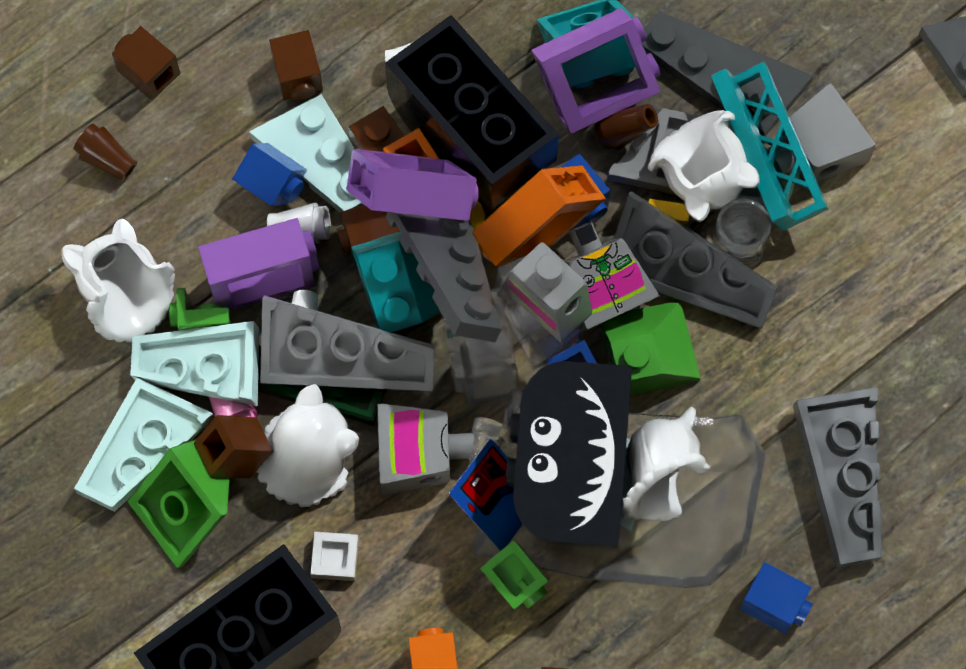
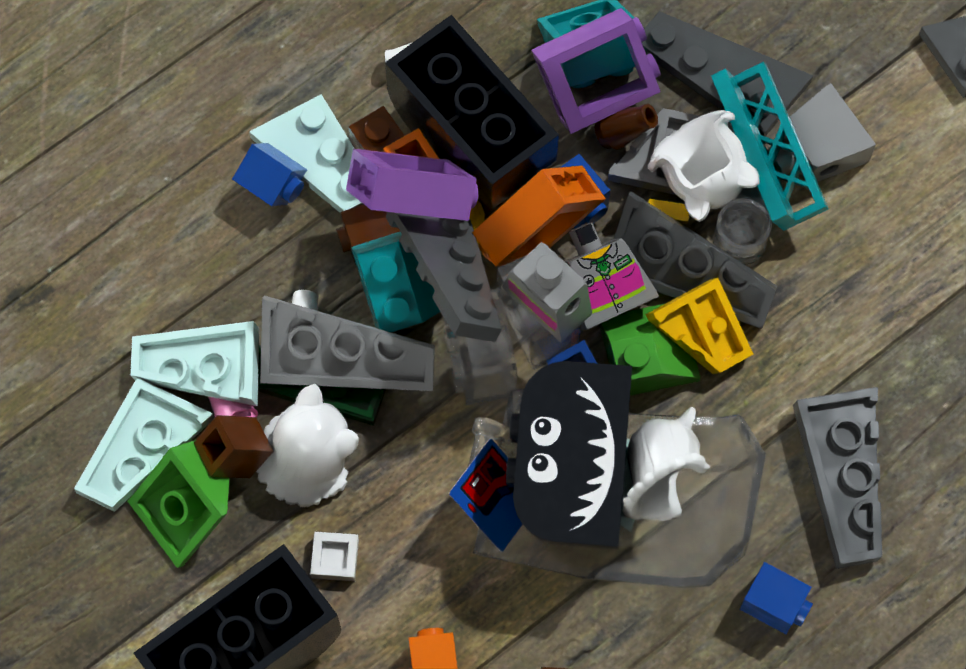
(104, 152): reddish brown cone -> none
(121, 283): white hair -> none
(145, 62): reddish brown brick -> none
(203, 316): bright green bracket -> none
(260, 263): medium lavender window -> none
(296, 65): reddish brown brick -> none
(310, 218): white cone -> none
(416, 448): light grey torso -> none
(516, 576): bright green bracket -> none
(704, 326): none -> yellow wing

